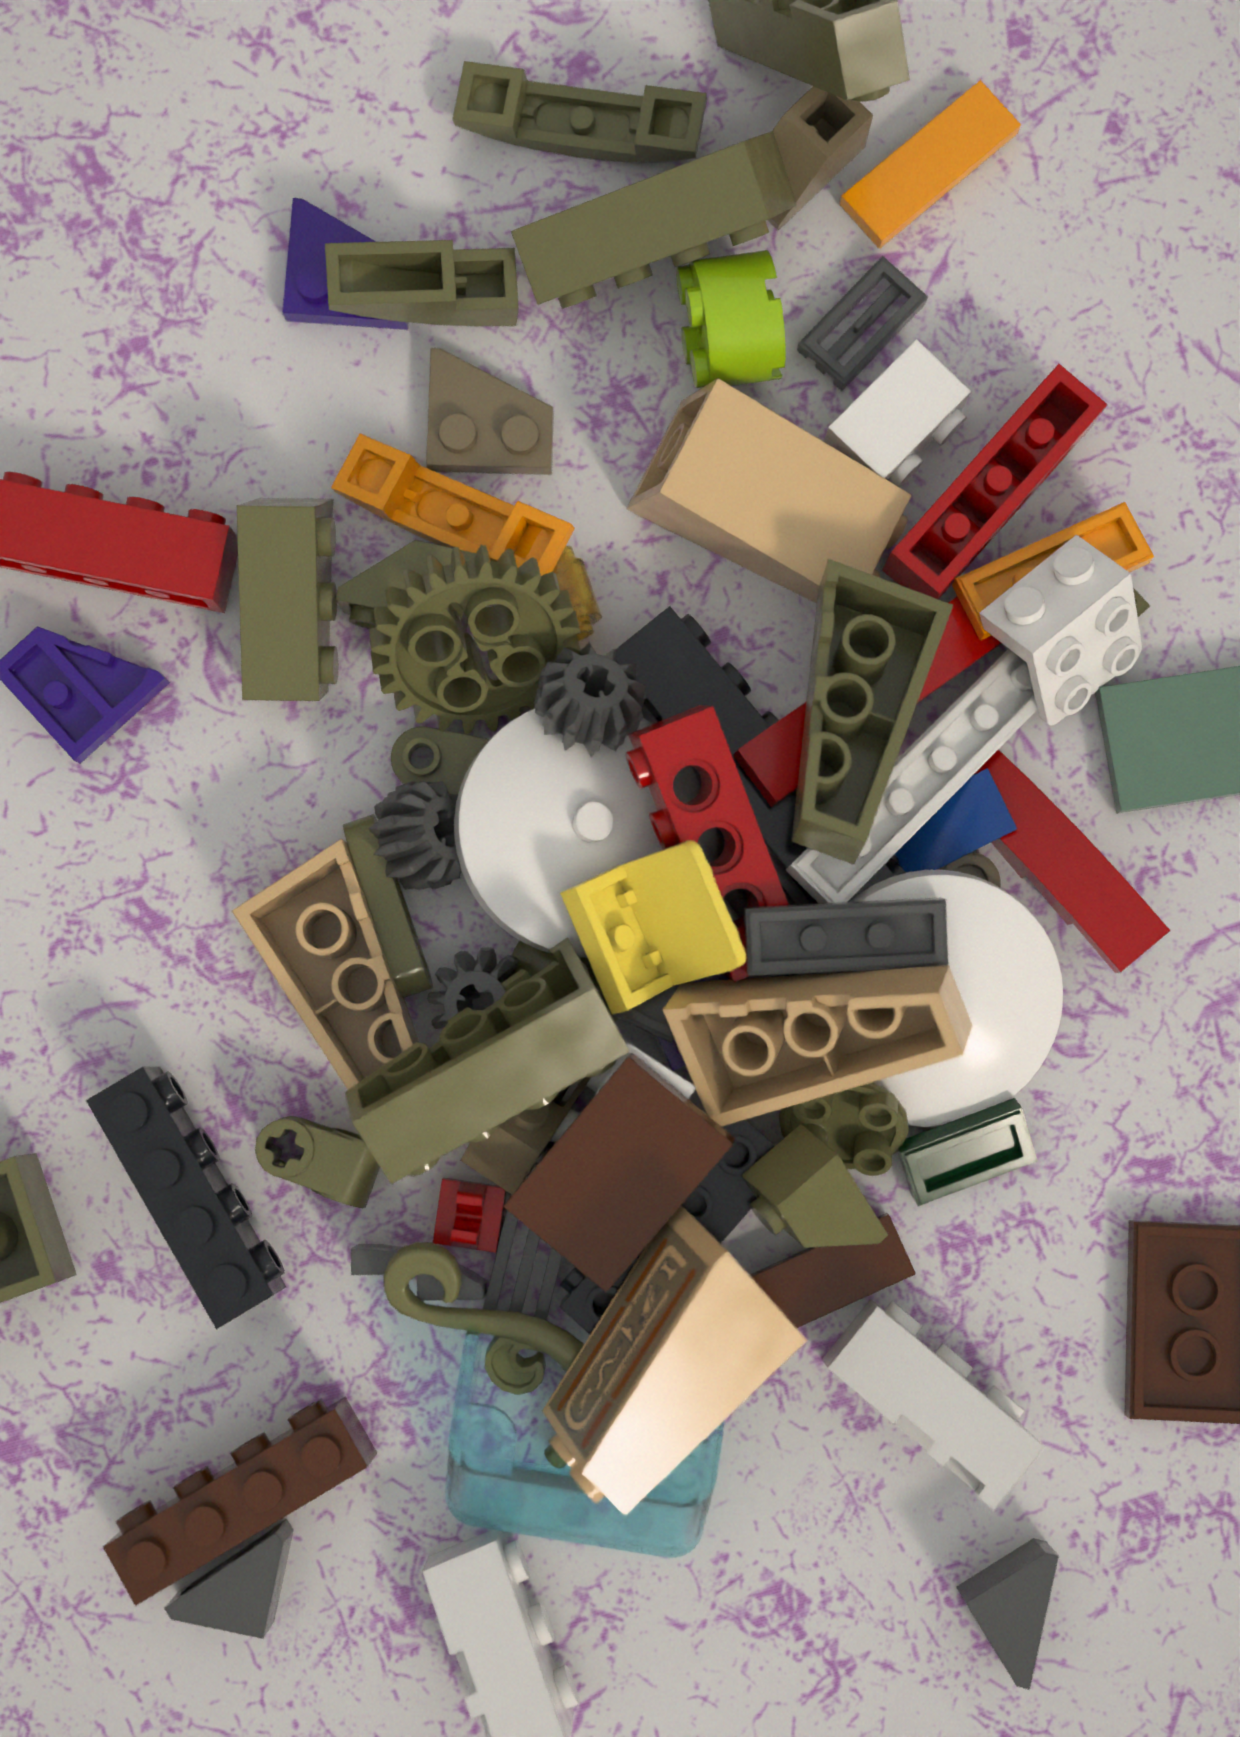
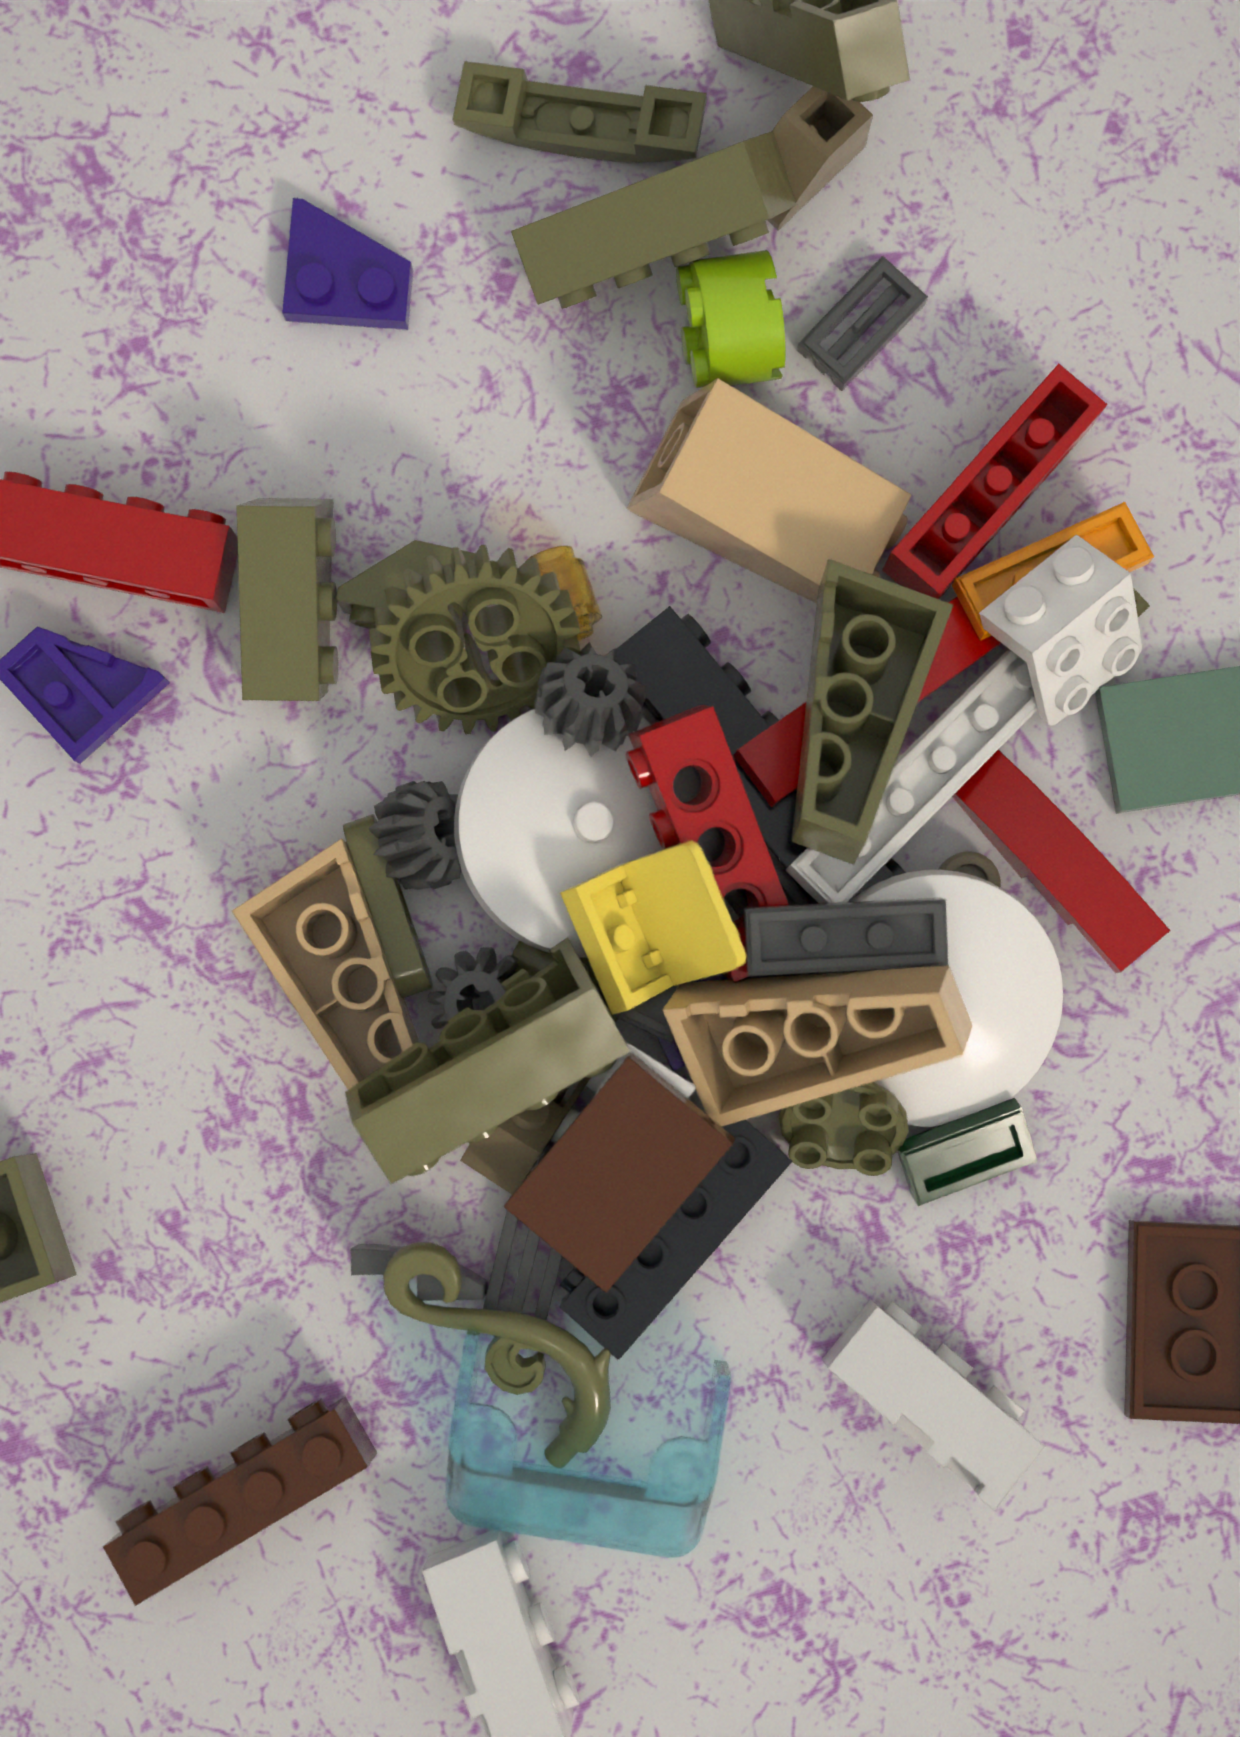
(187, 1193): black brick -> none
(240, 1591): dark grey slope -> none
(332, 1162): olive piece -> none
(423, 282): olive slope -> none
(445, 509): light orange slope -> none
(451, 758): olive plate -> none
(469, 1215): red tile -> none
(484, 422): dark tan wing -> none
(665, 1364): tan slope -> none
(811, 1195): olive slope -> none
(834, 1276): reddish brown tile -> none
(901, 415): white brick -> none
(929, 164): light orange tile -> none
(962, 825): blue sticker -> none
(1012, 1605): dark grey slope -> none

